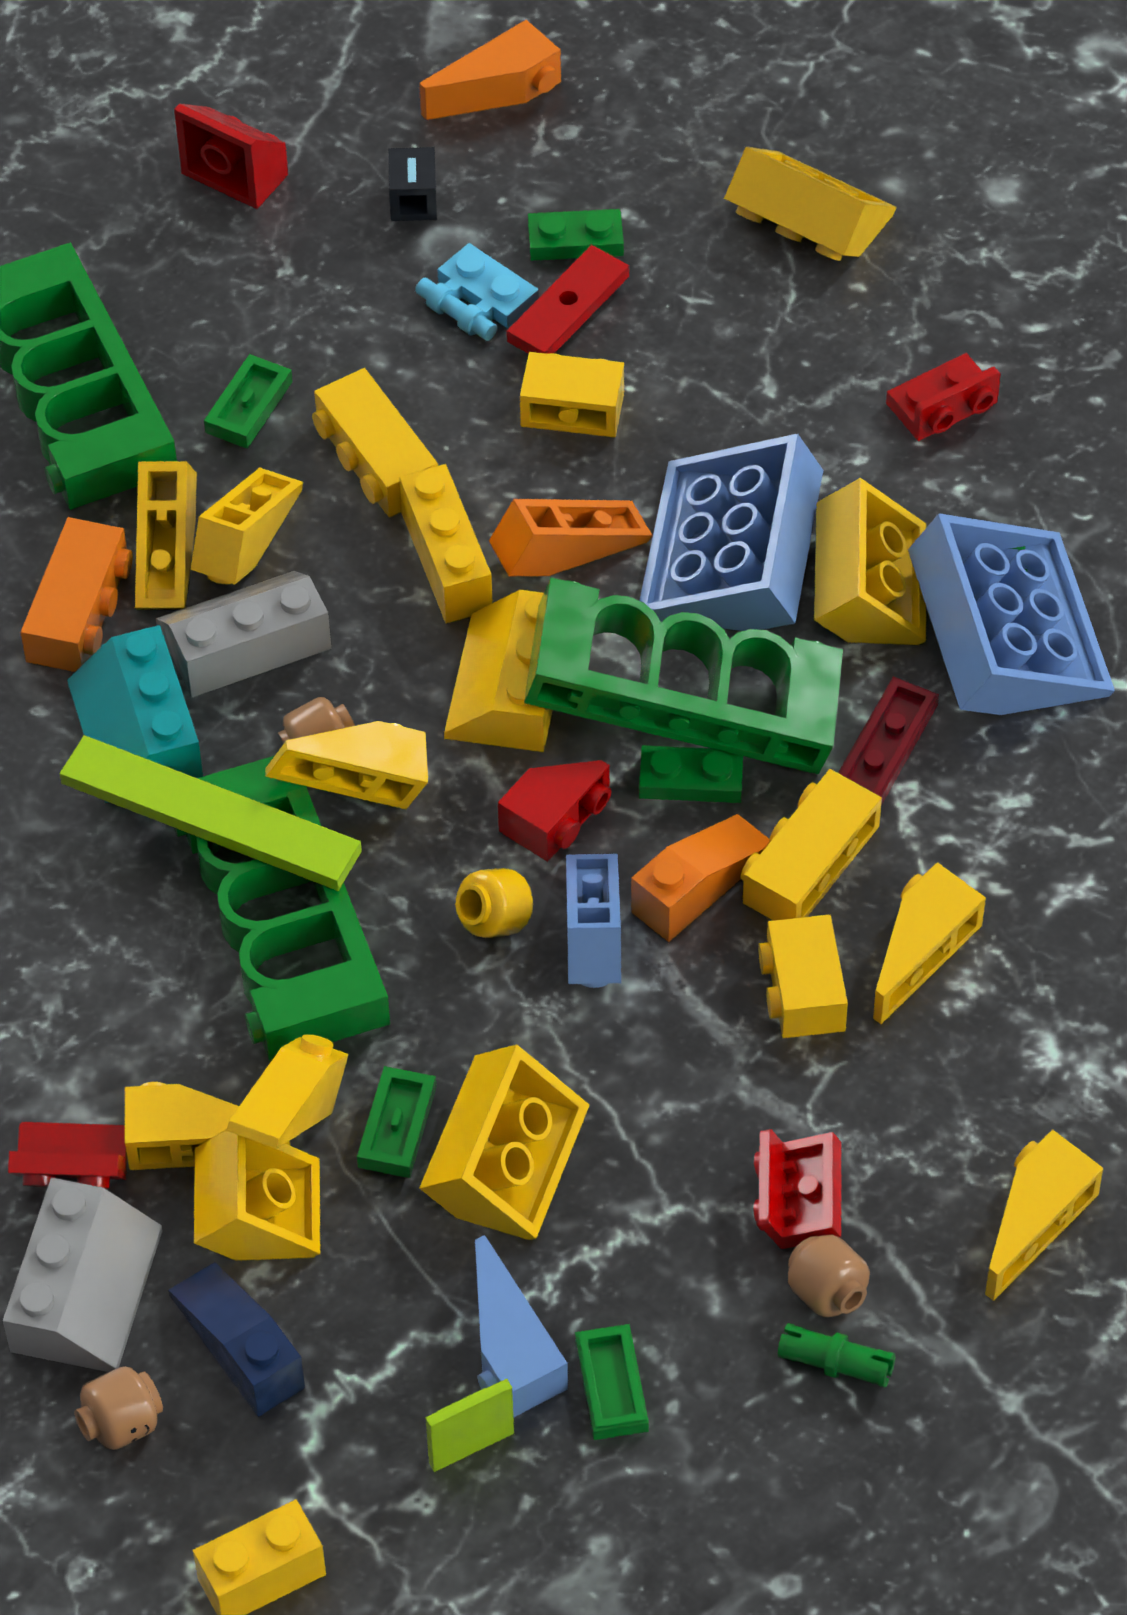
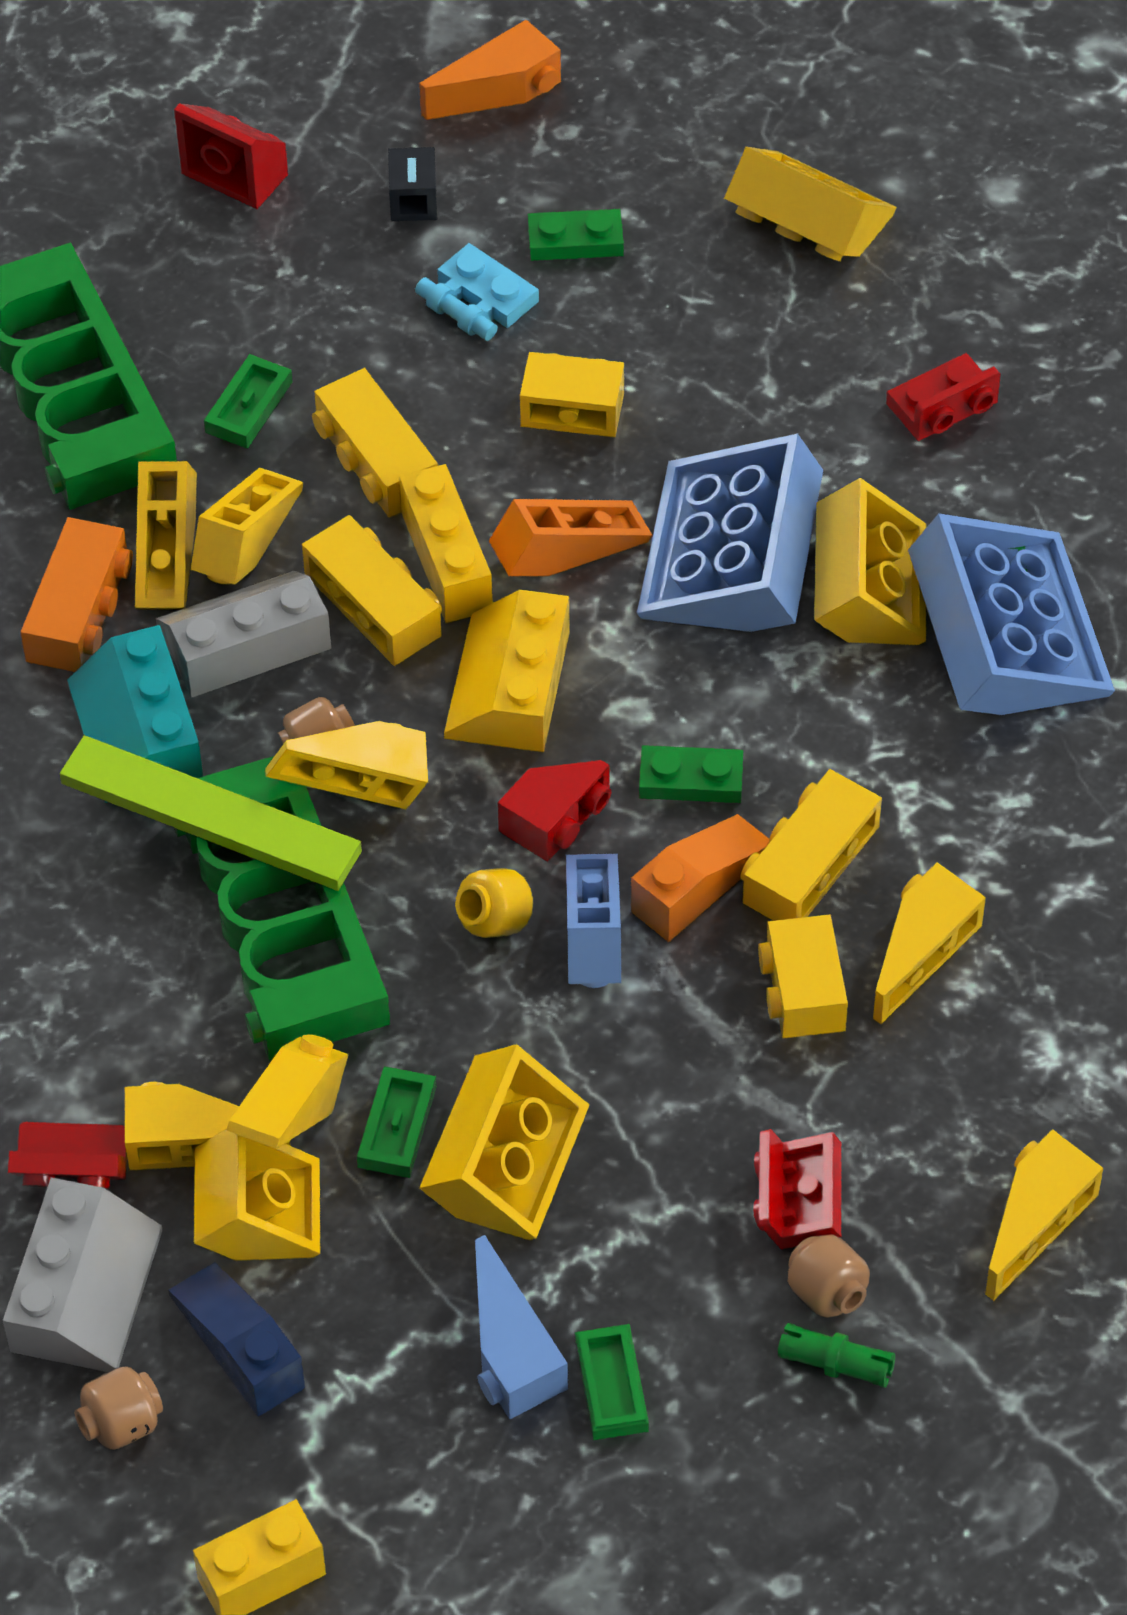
(372, 589): none -> yellow brick
(470, 1425): lime piece -> none
(568, 302): red tile -> none
(802, 673): green fence -> none
(889, 736): dark red tile -> none

